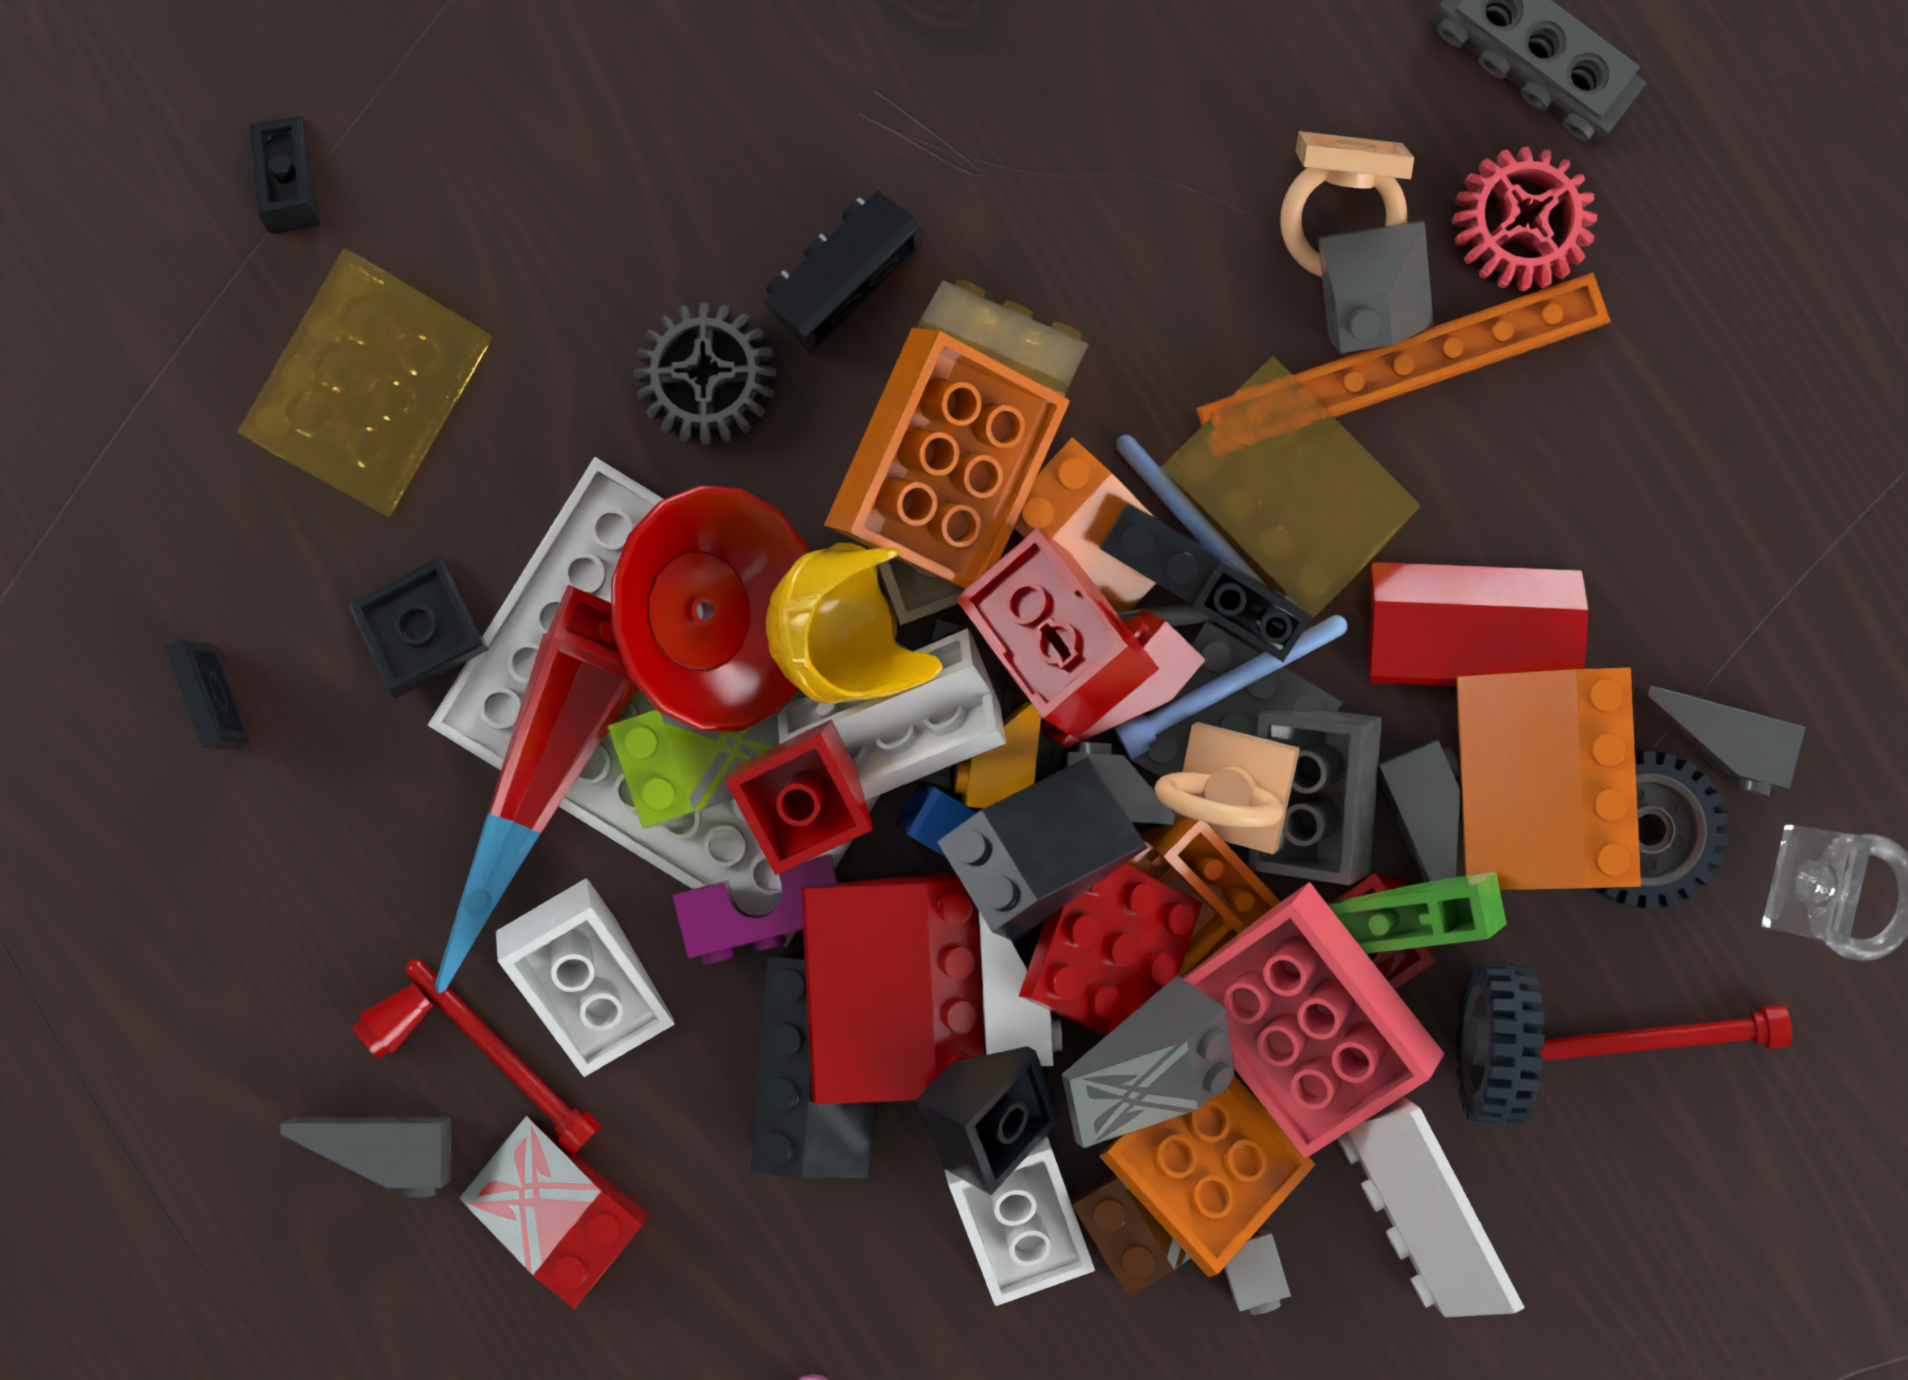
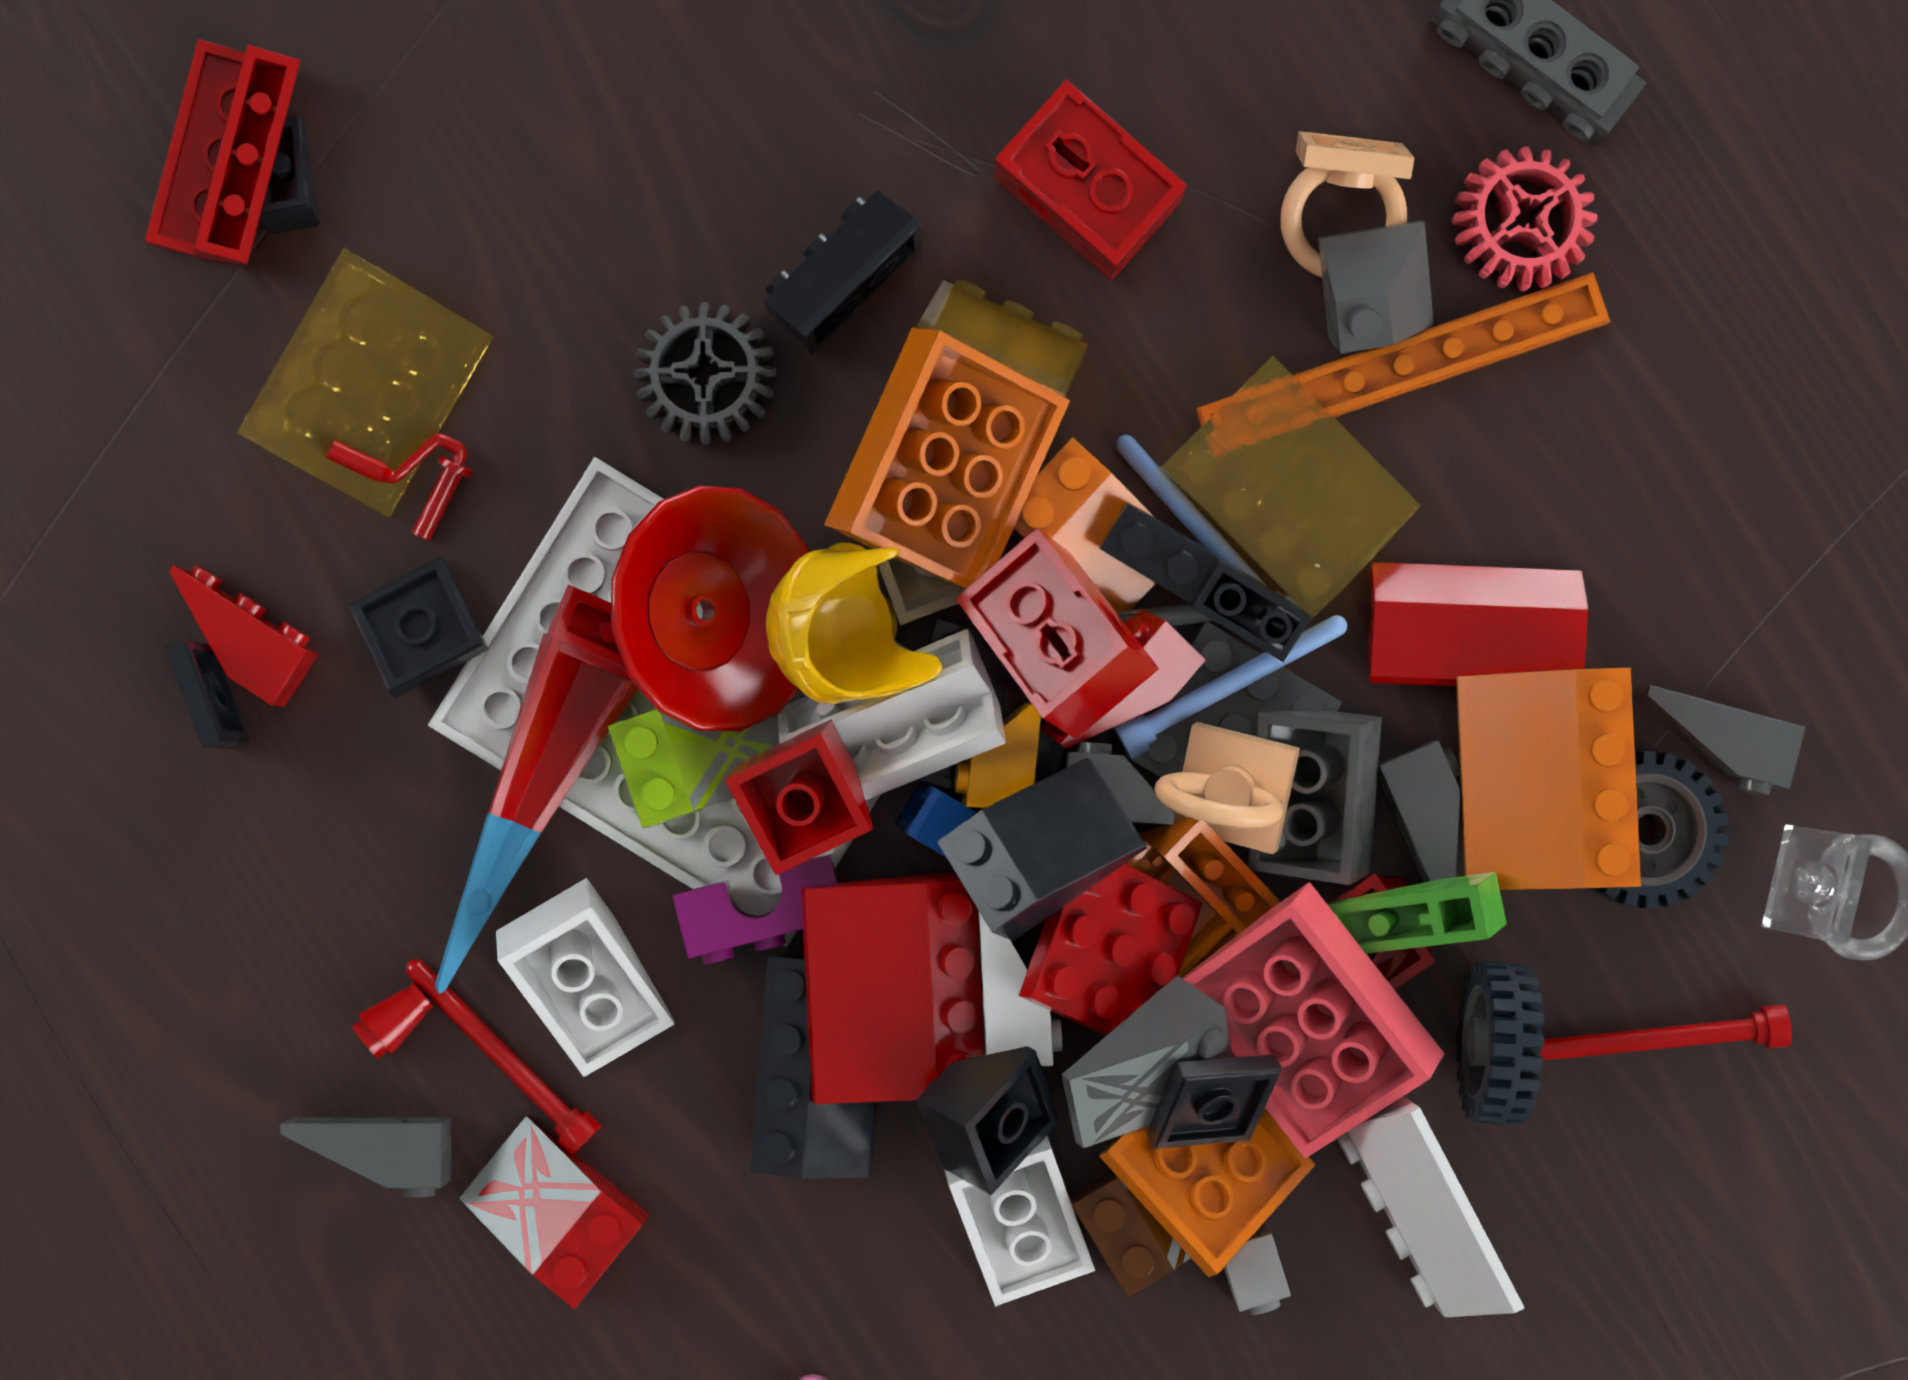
(222, 152): none -> red slope
(248, 647): none -> red slope
(380, 472): none -> red piece
(1088, 180): none -> red piece
(1213, 1101): none -> black tile

